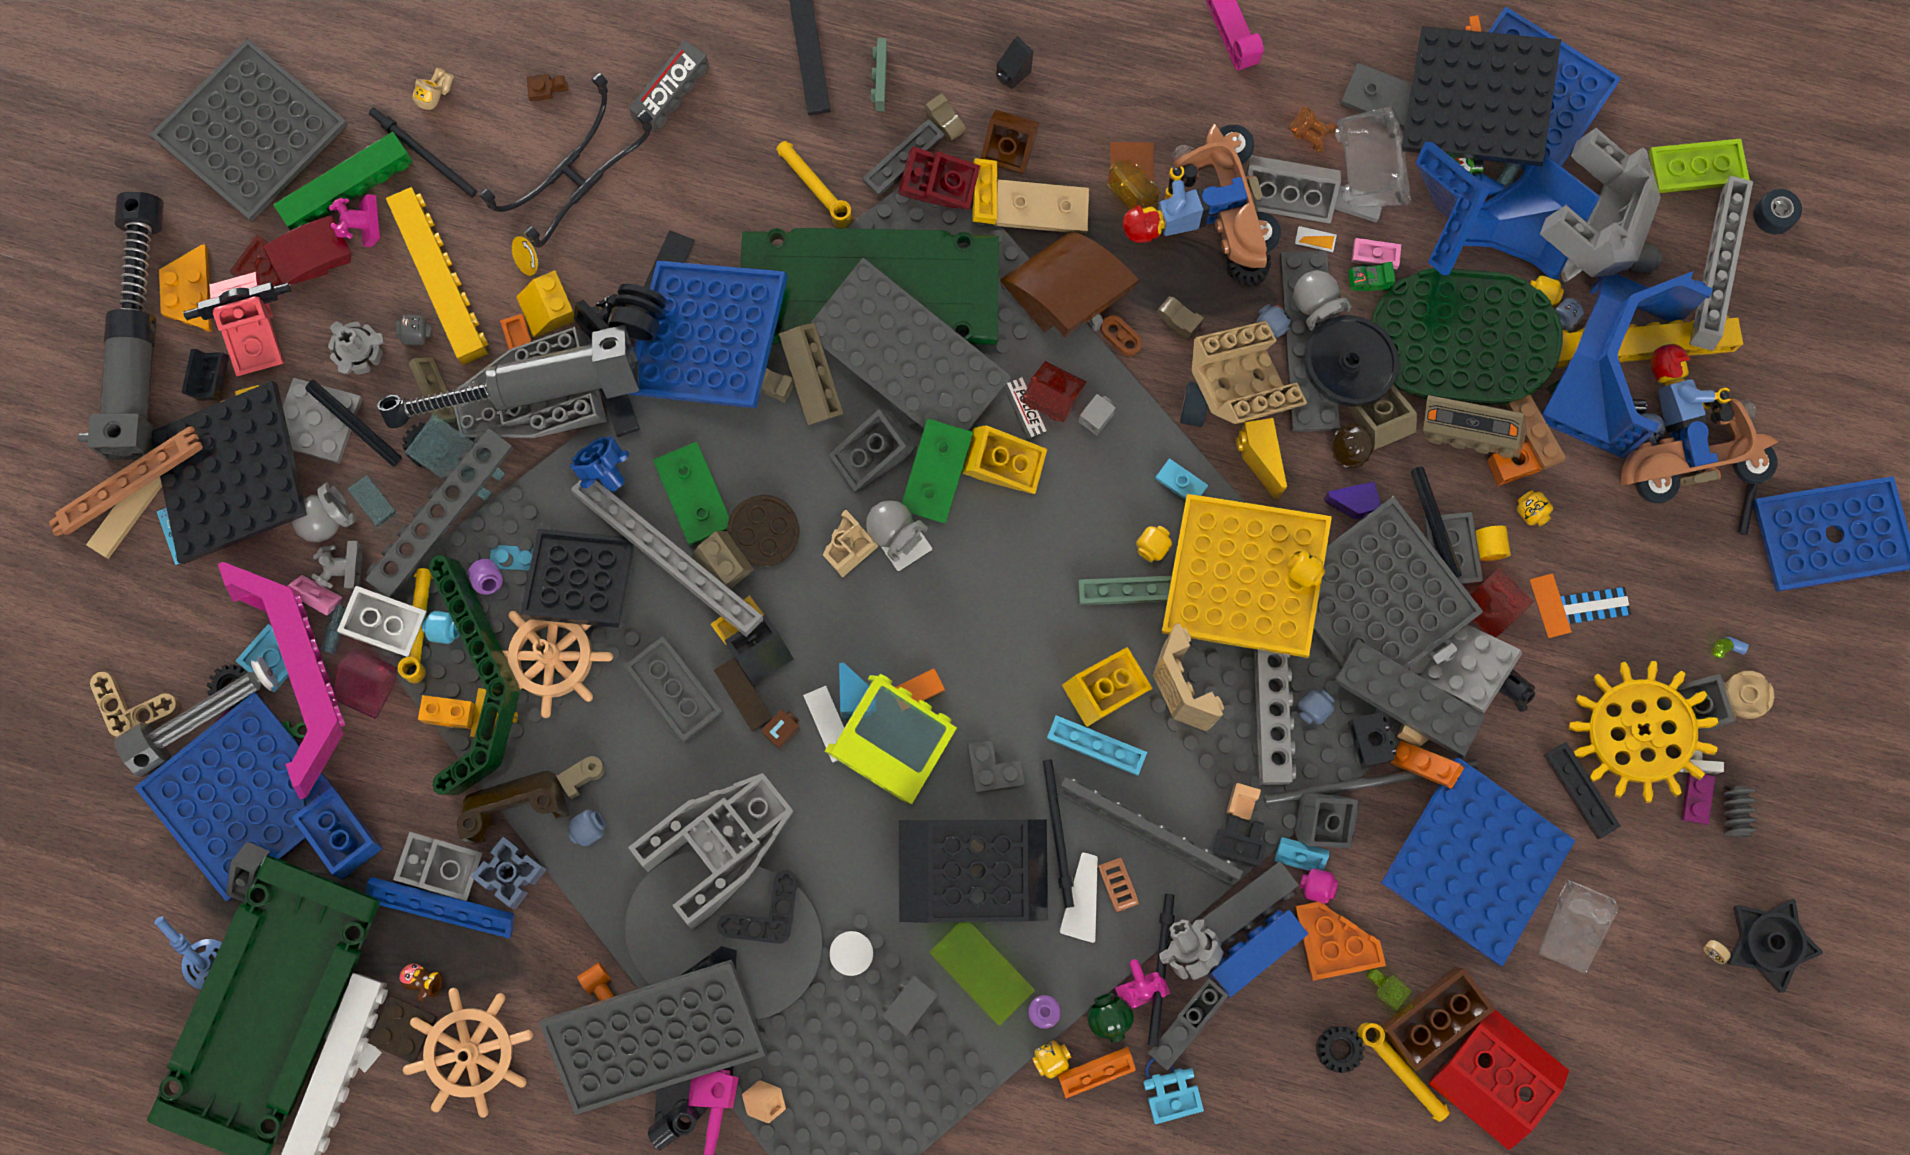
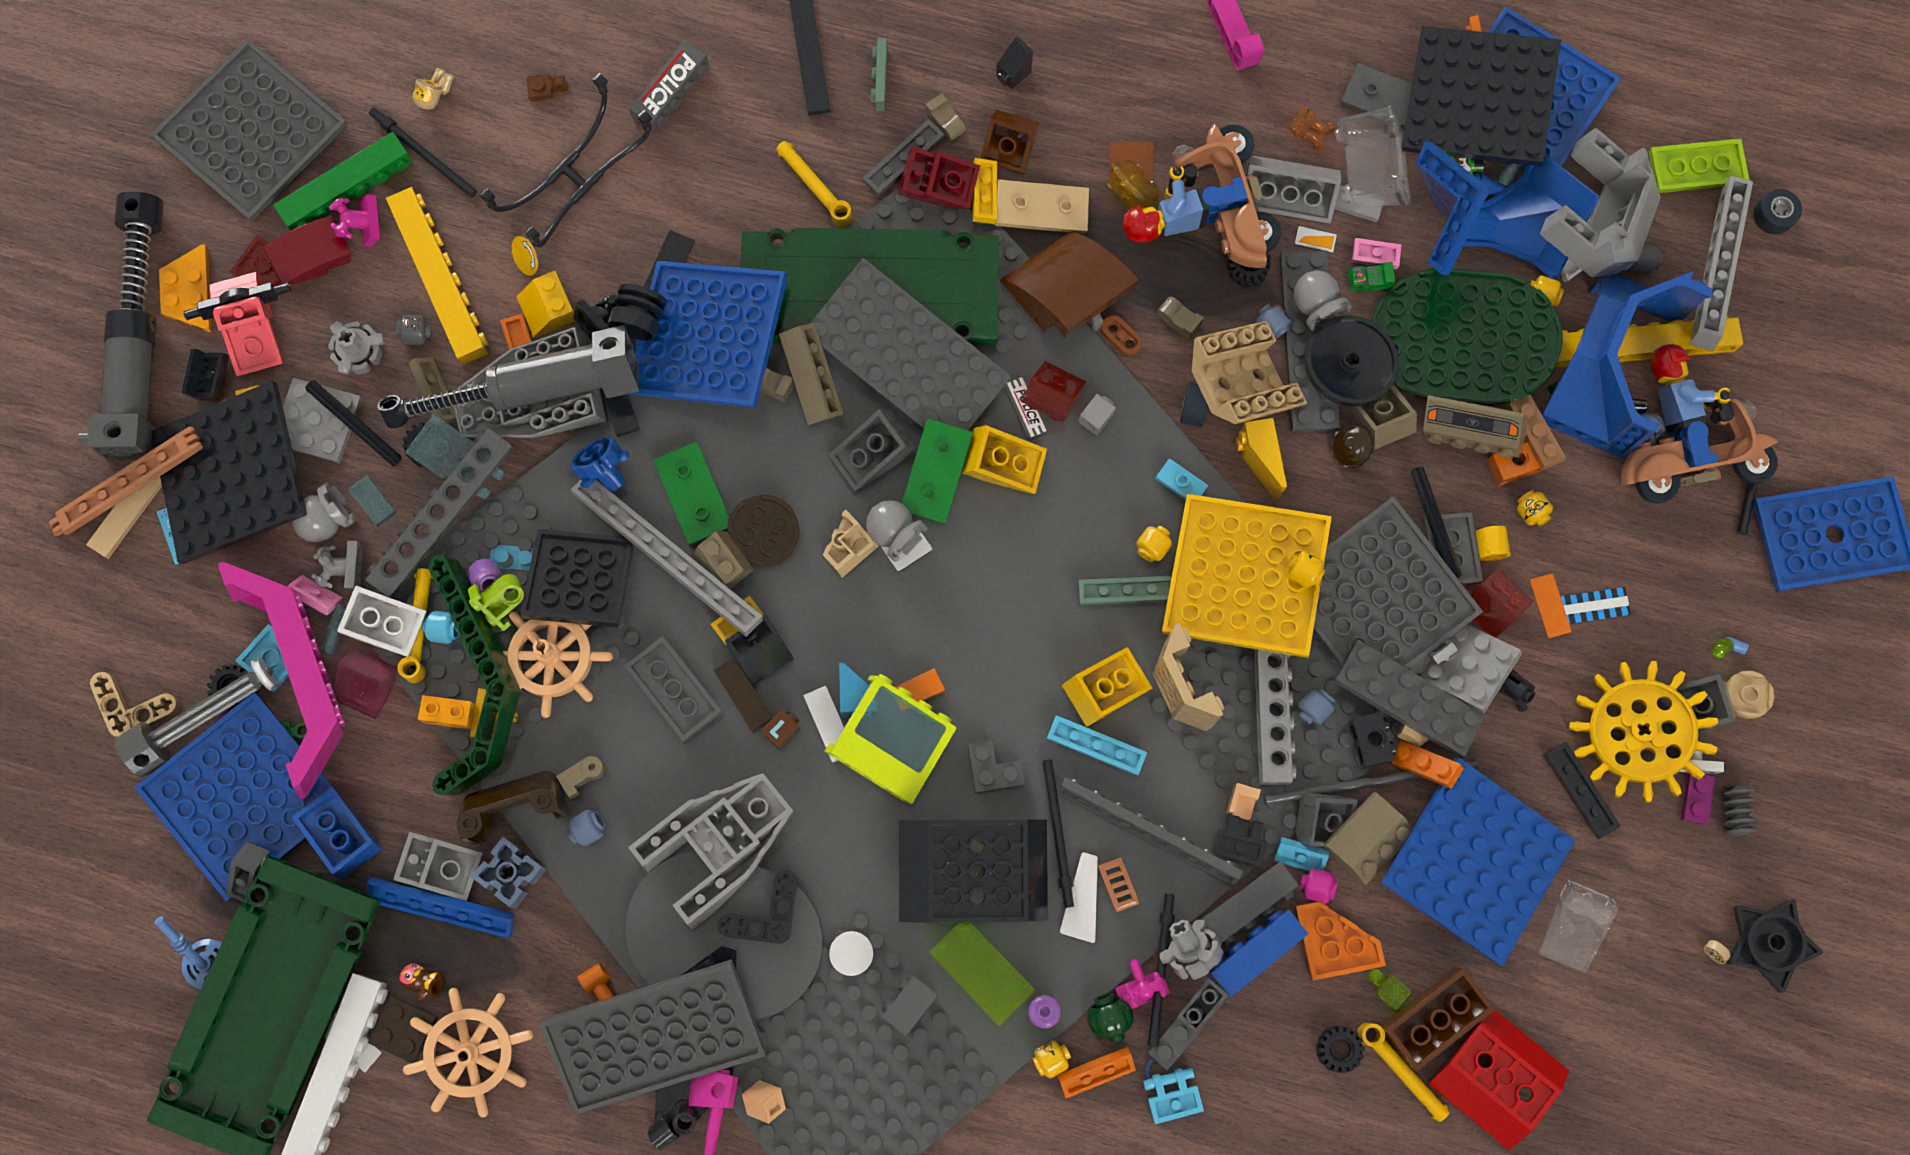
(497, 602): none -> lime pin
(1355, 500): dark purple slope -> none
(1369, 838): none -> dark tan slope
(1569, 312): sand blue head -> none

